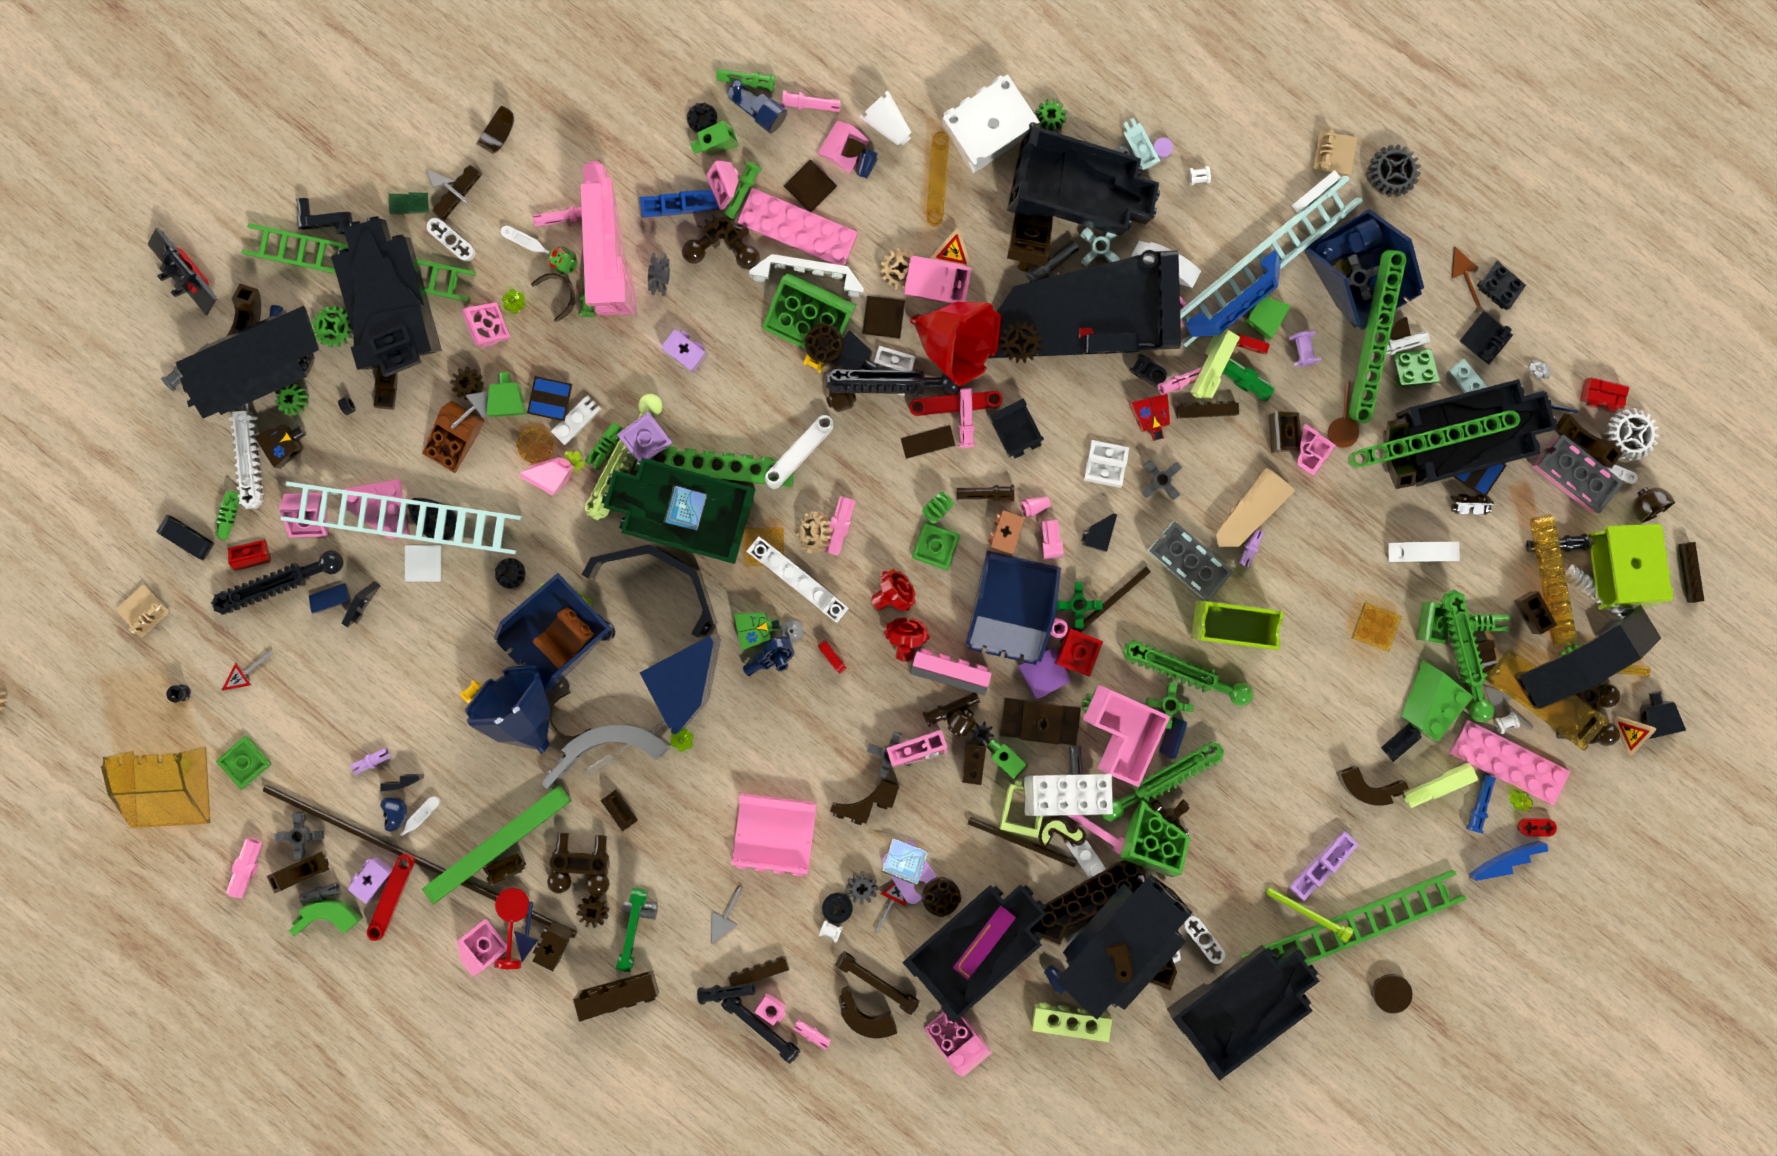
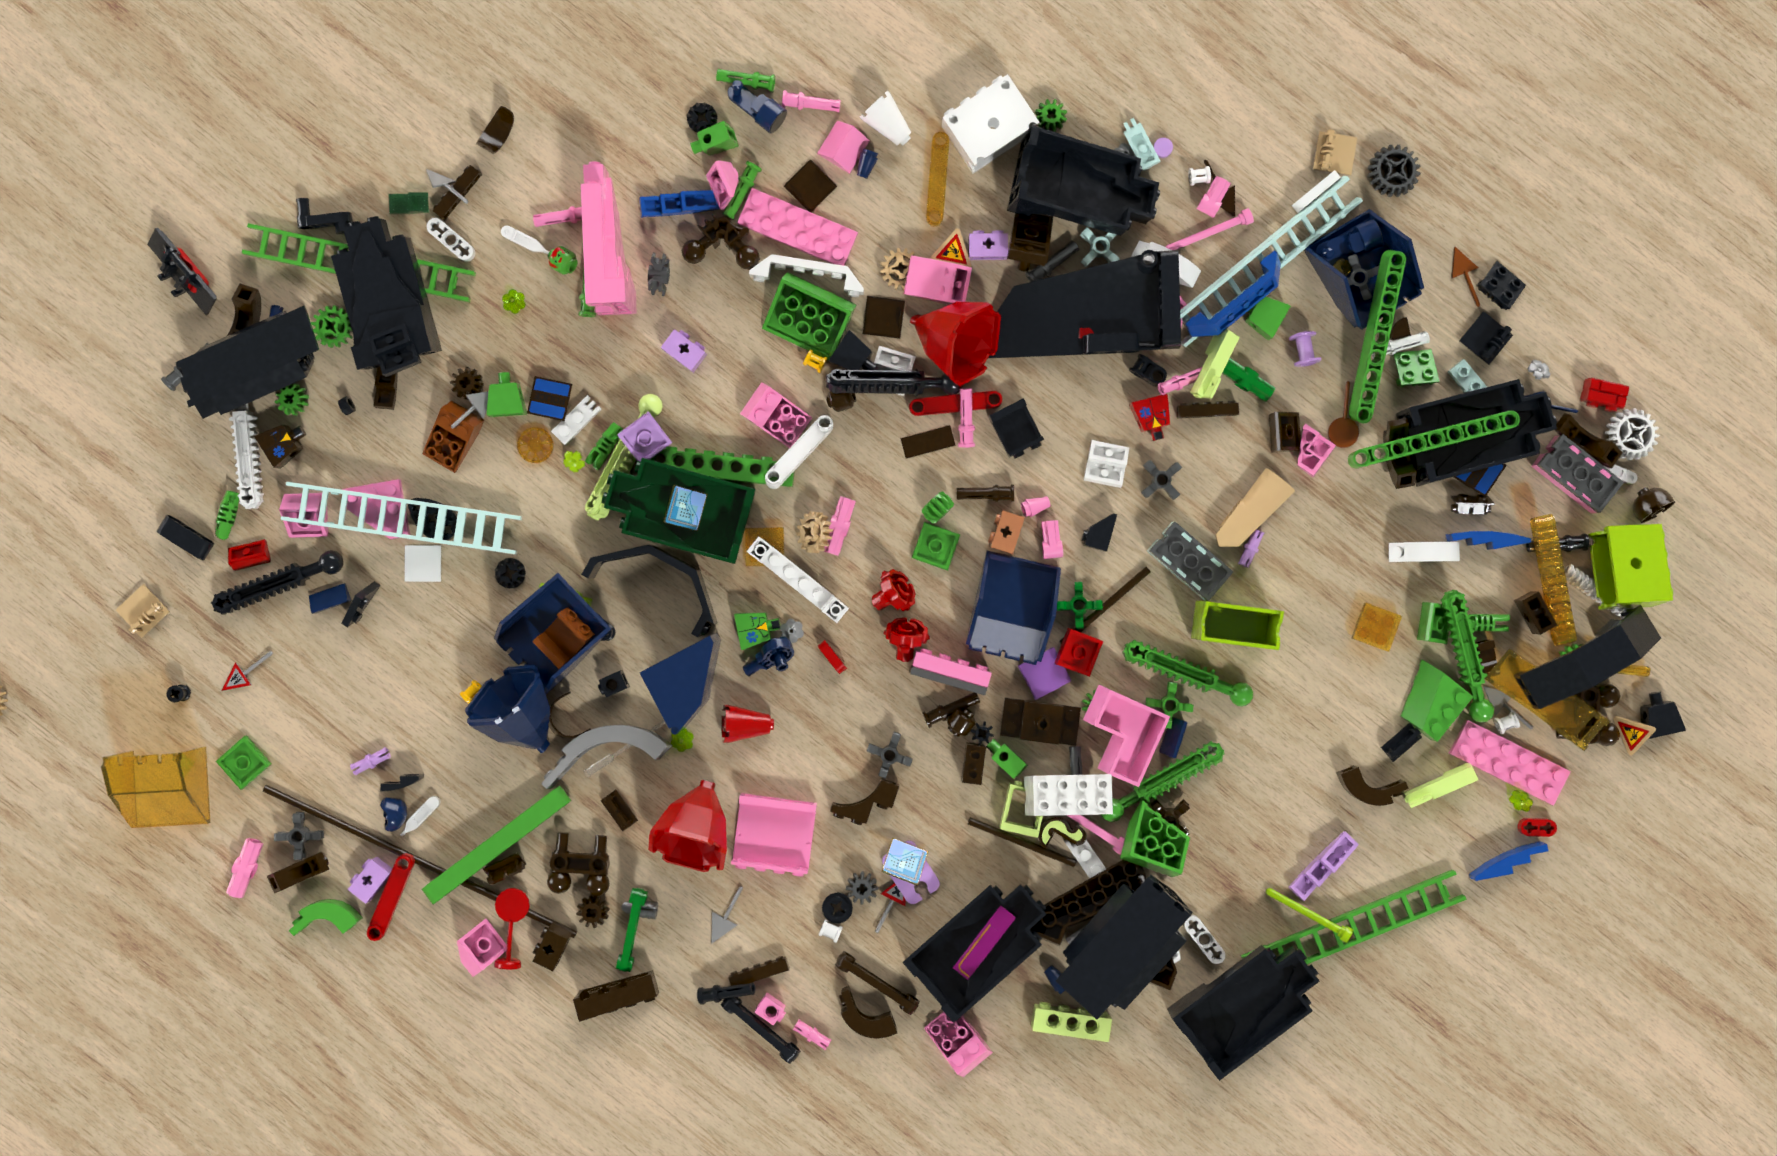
(319, 893): dark grey pin -> none
(493, 309): bright pink piece -> none
(523, 941): dark blue piece -> none
(549, 474): bright pink slope -> none
(572, 301): dark brown piece -> none
(621, 680): none -> black brick
(692, 831): none -> red piece
(744, 724): none -> red cone
(776, 415): none -> bright pink slope
(824, 343): dark brown tile -> none
(852, 148): dark brown tile -> none
(918, 749): bright pink slope -> none
(941, 896): dark brown tile -> none
(979, 250): none -> lavender brick
(1012, 343): dark brown gear -> none
(1061, 628): bright pink cone -> none
(1123, 962): dark brown leg -> none
(1212, 199): none -> bright pink piece
(1228, 200): none -> dark brown piece
(1245, 217): none -> bright pink piece
(1252, 344): red beam -> none
(1392, 993): dark brown tile -> none
(1479, 812): blue pin -> none
(1492, 539): none -> blue slope
(1691, 572): dark brown piece -> none

